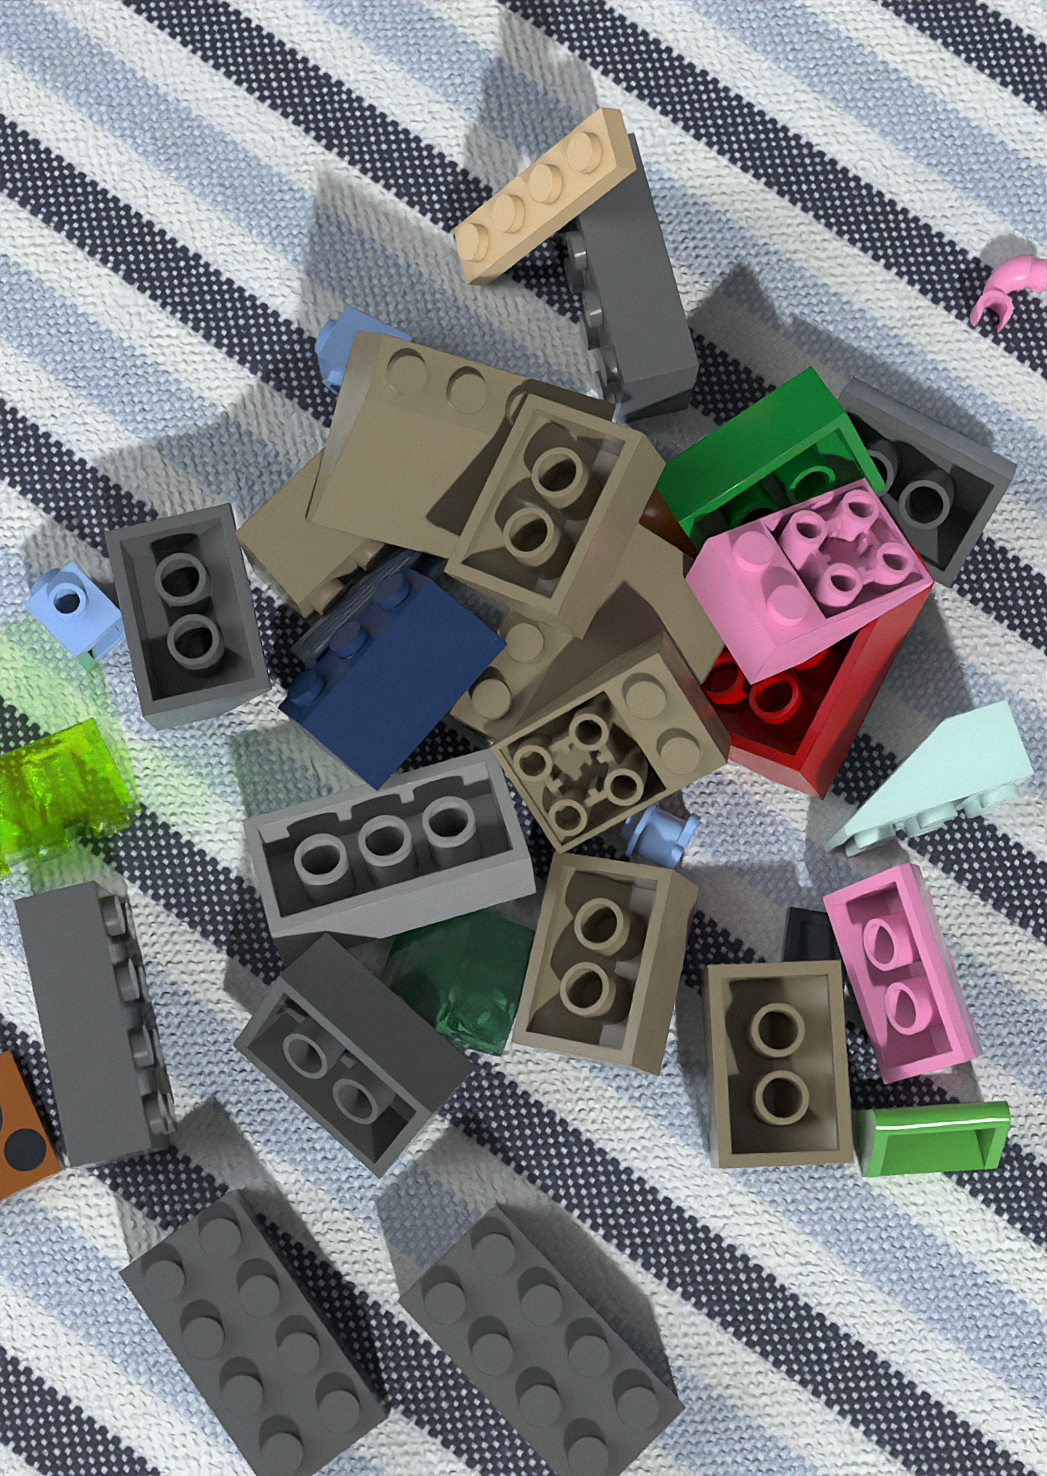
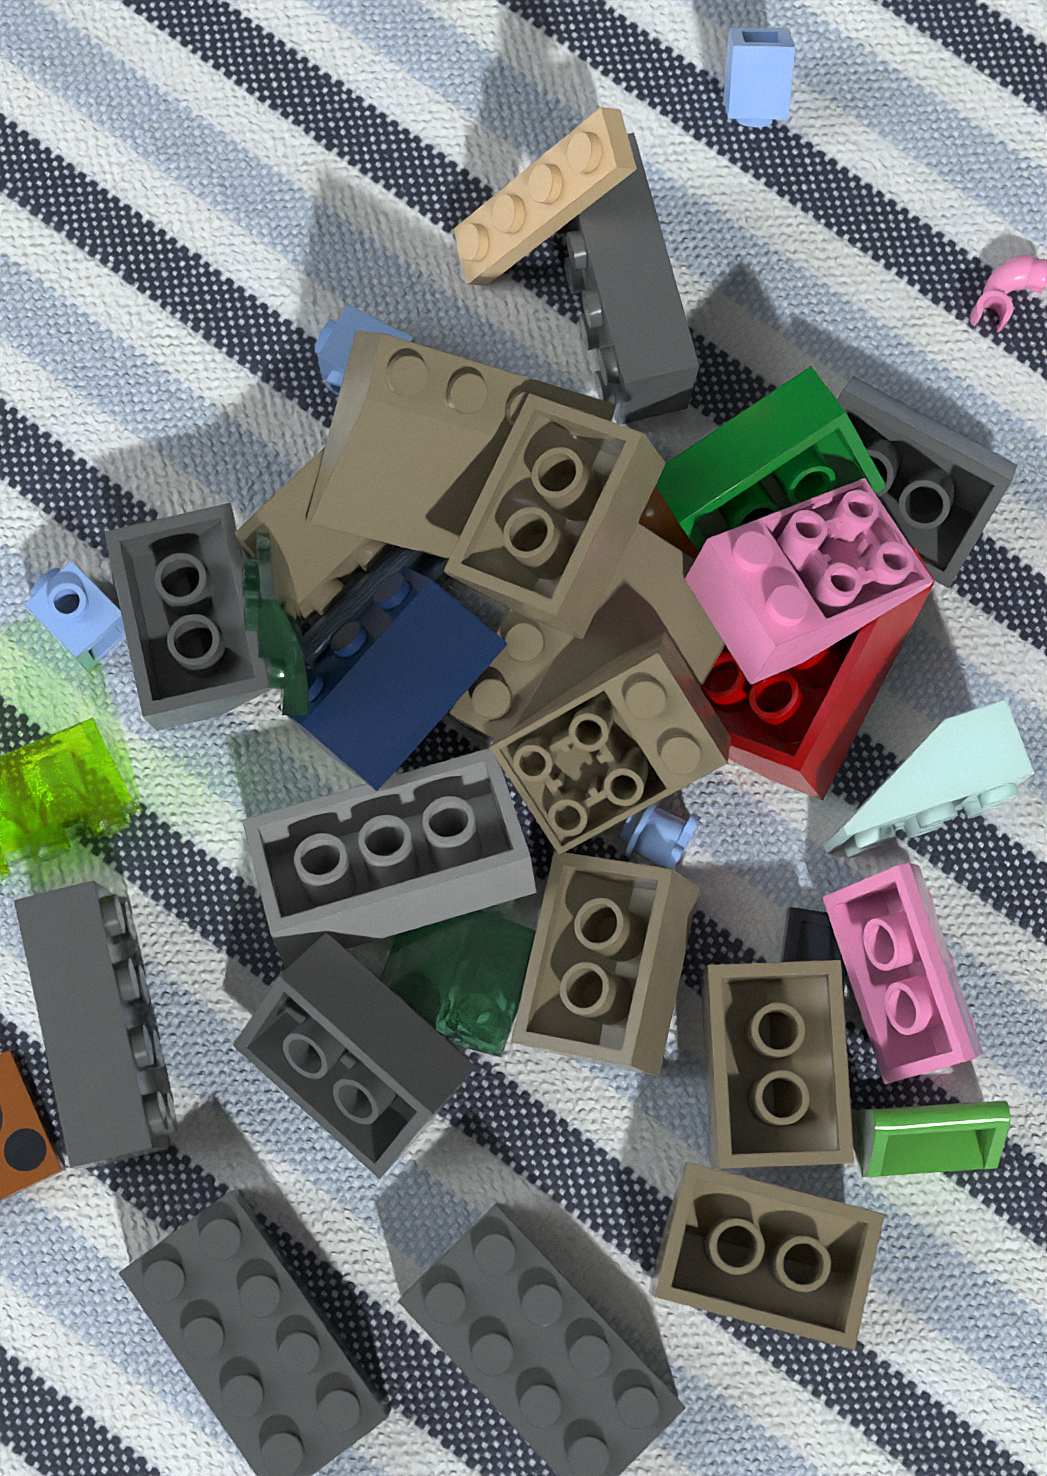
(274, 615): none -> clear green slope
(758, 75): none -> light blue brick
(767, 1255): none -> dark tan slope

